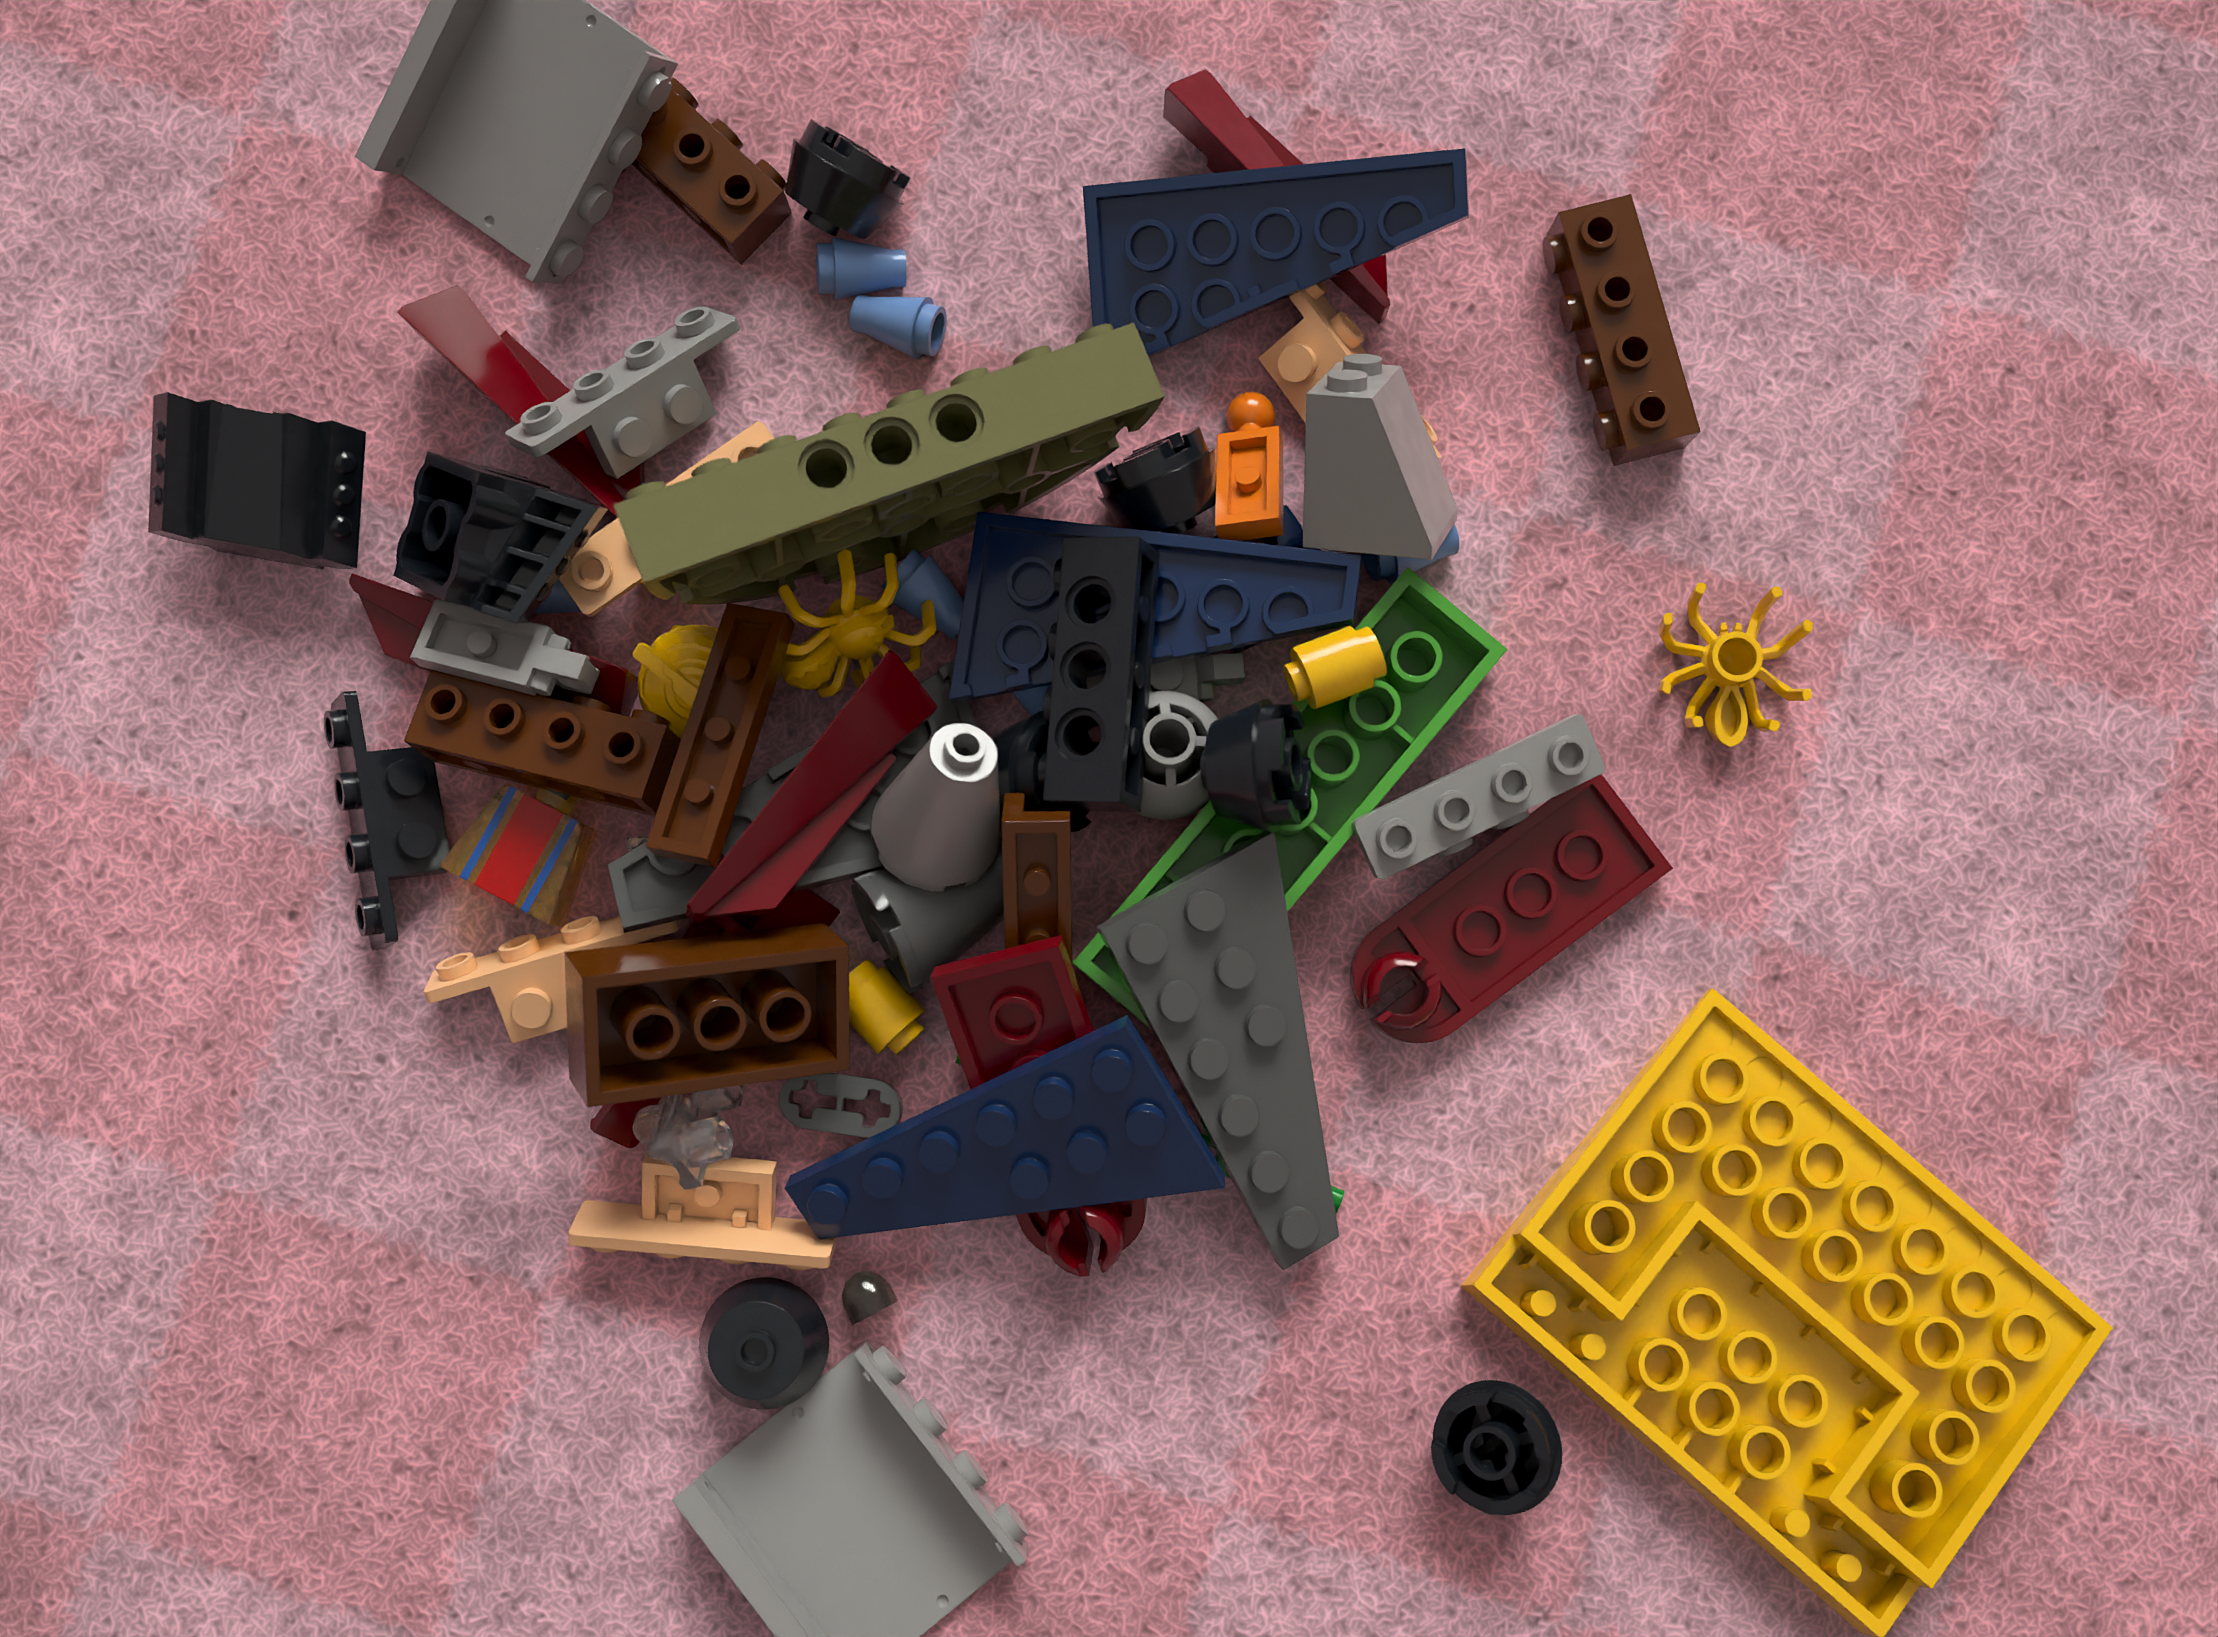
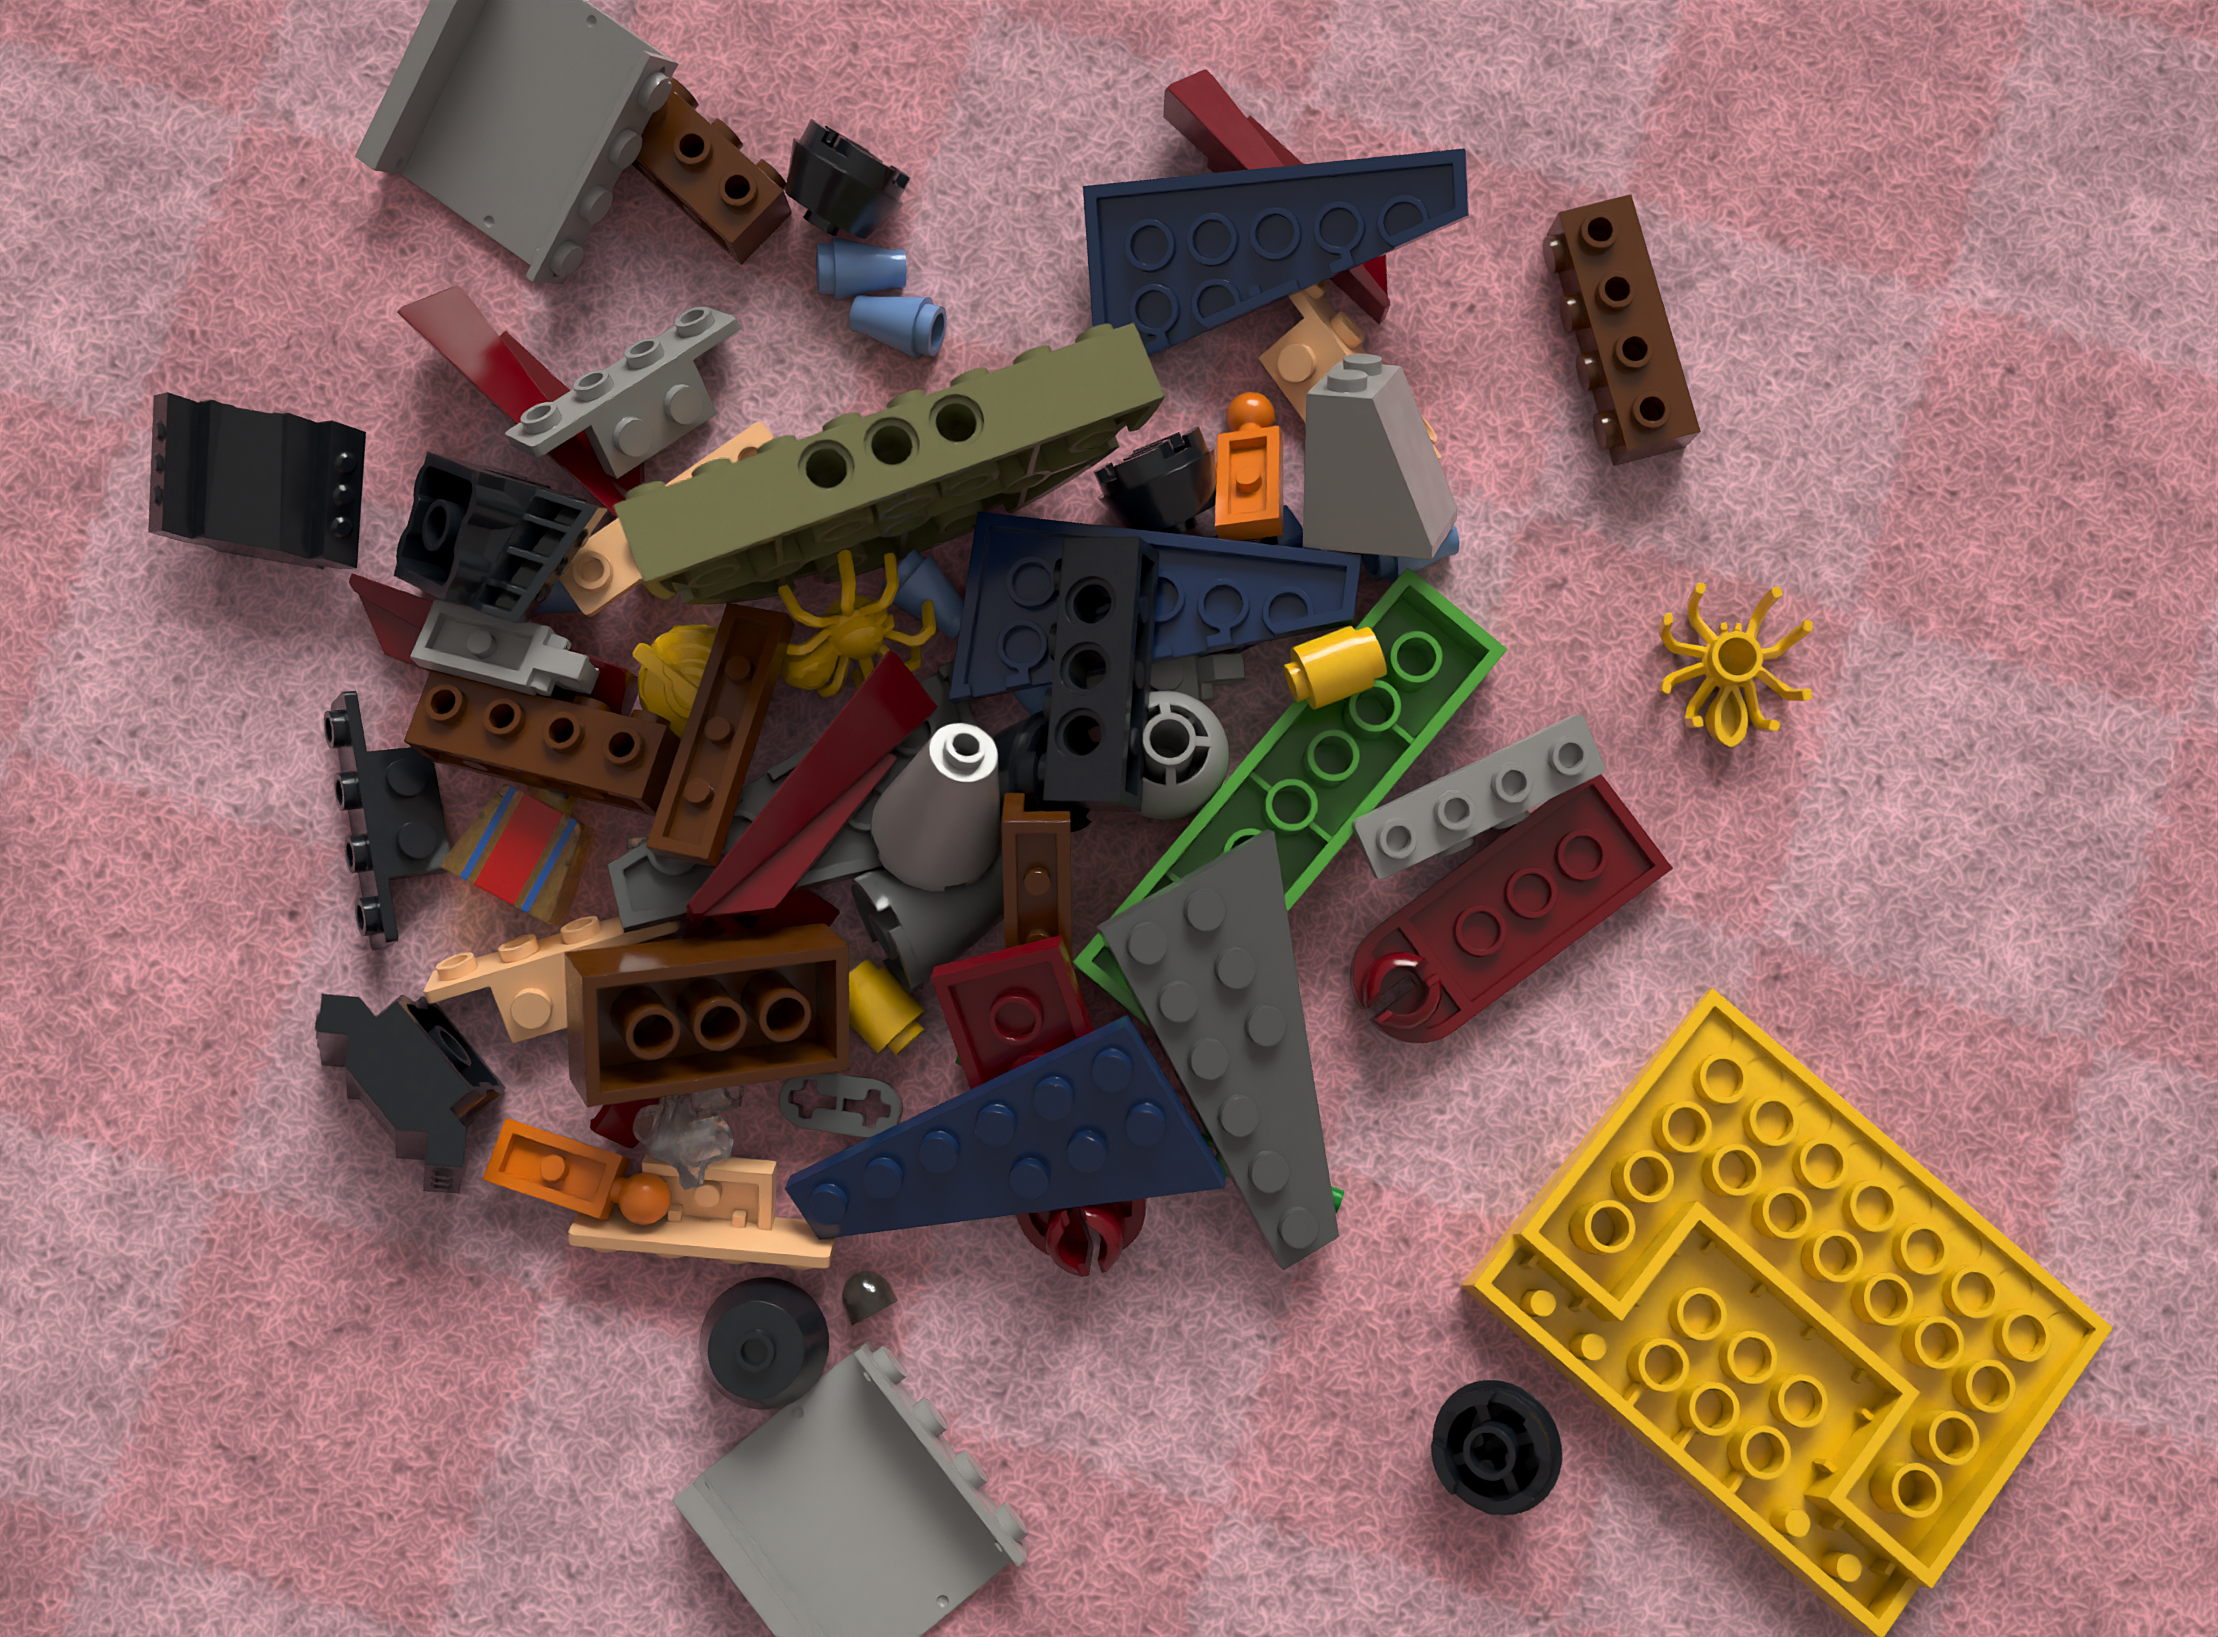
(411, 1077): none -> black slope
(574, 1175): none -> orange plate
(1257, 766): black cone -> none

